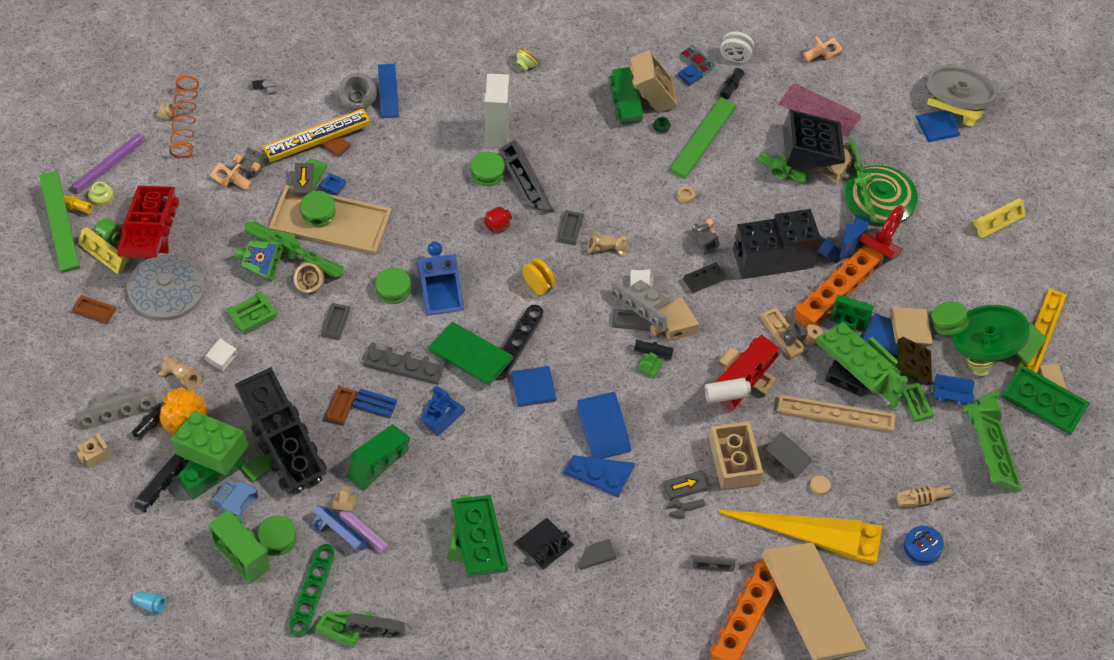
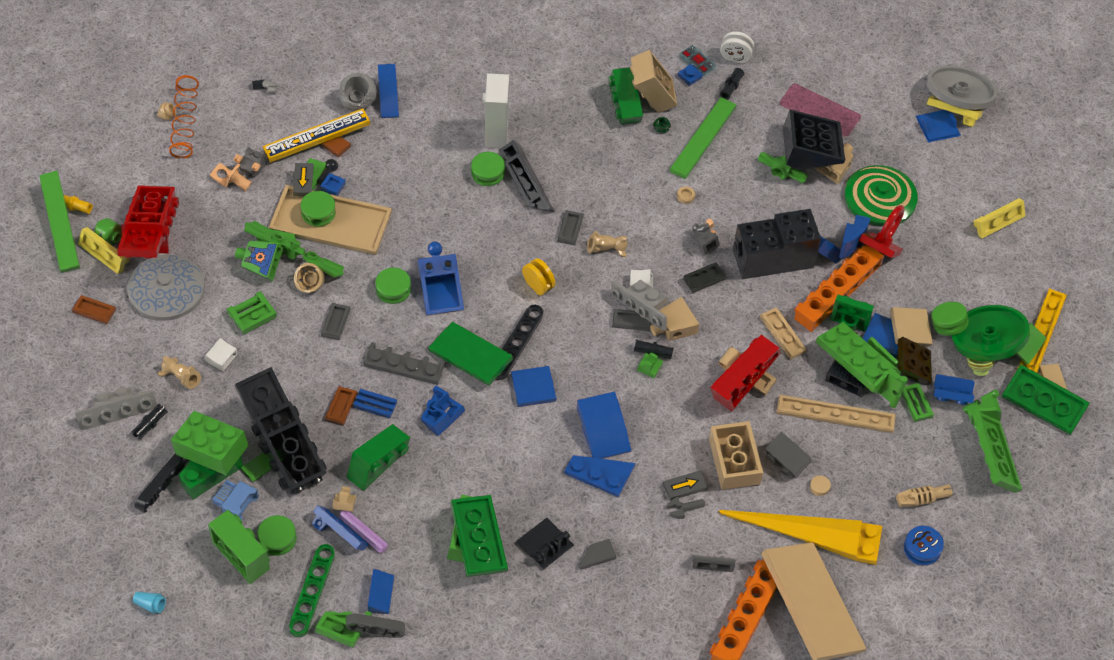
(93, 451): tan brick -> none
(100, 194): yellowish green piece -> none
(107, 163): medium lavender axle -> none
(179, 406): light orange hair -> none
(331, 166): none -> black bar
(380, 592): none -> blue slope
(497, 219): red head -> none
(526, 59): yellowish green piece -> none
(727, 390): white brick -> none
(807, 335): leg -> none
(820, 49): light nougat bracket -> none
(863, 180): bright green piece -> none

